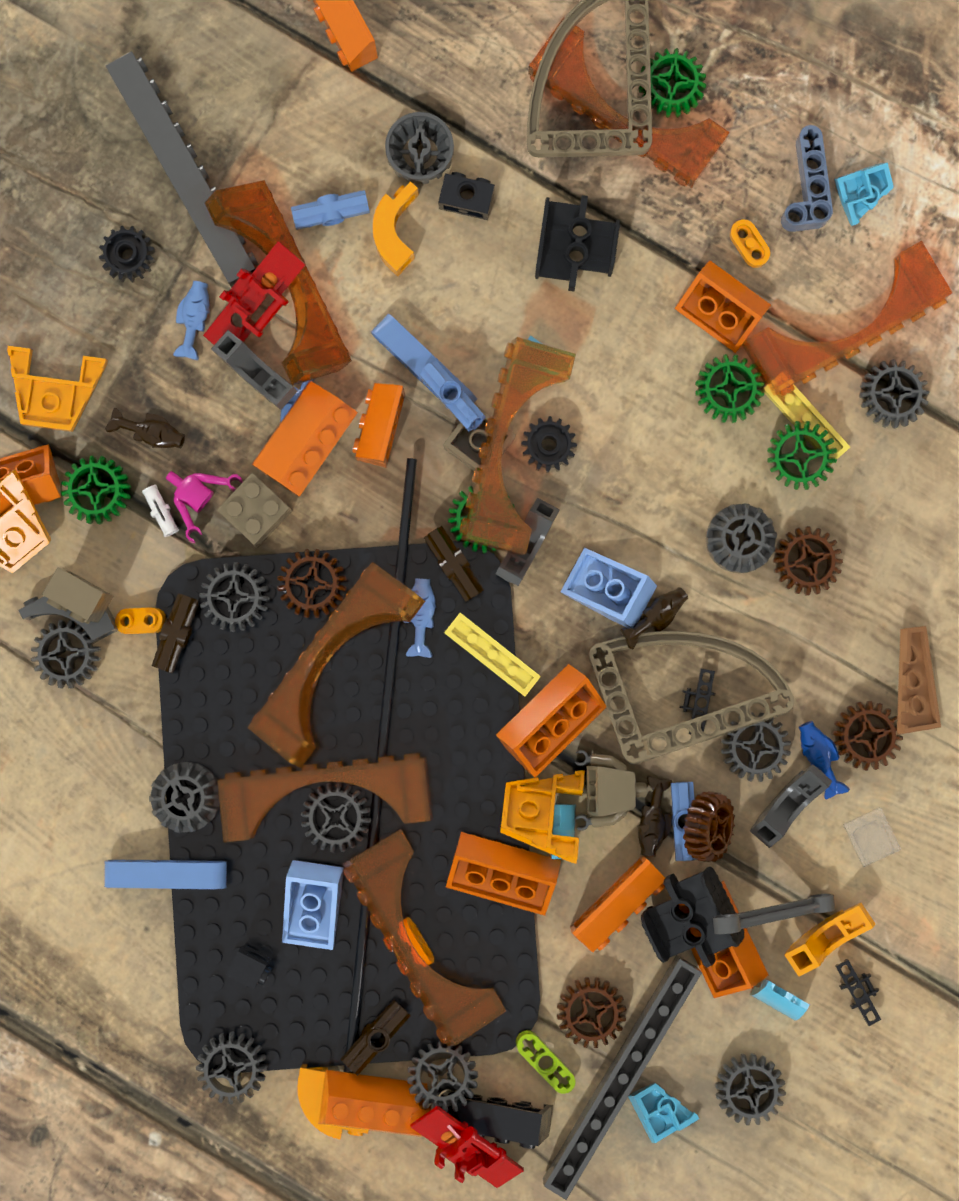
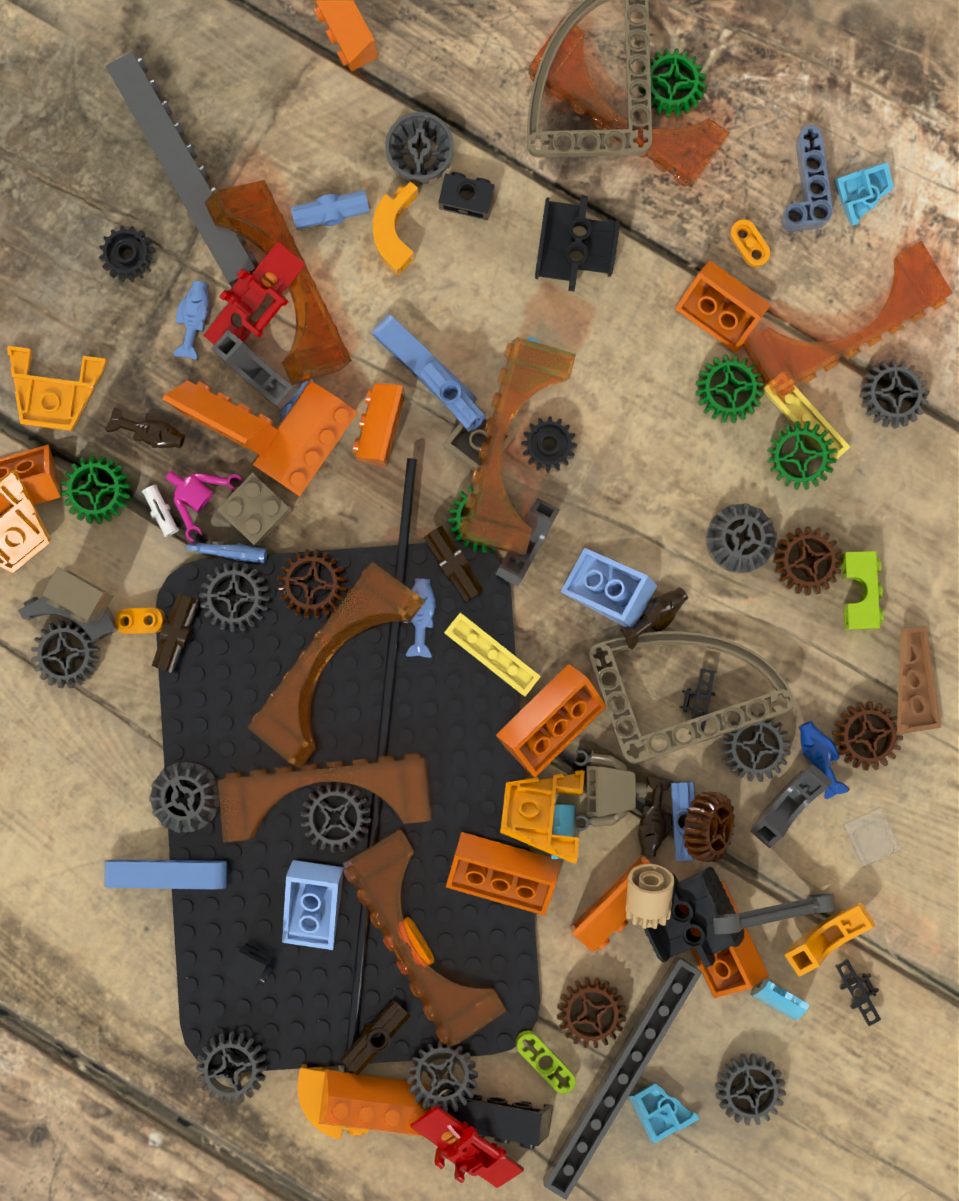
(222, 416): none -> orange slope
(235, 552): none -> medium blue animal
(649, 895): none -> tan gear
(864, 569): none -> lime arch

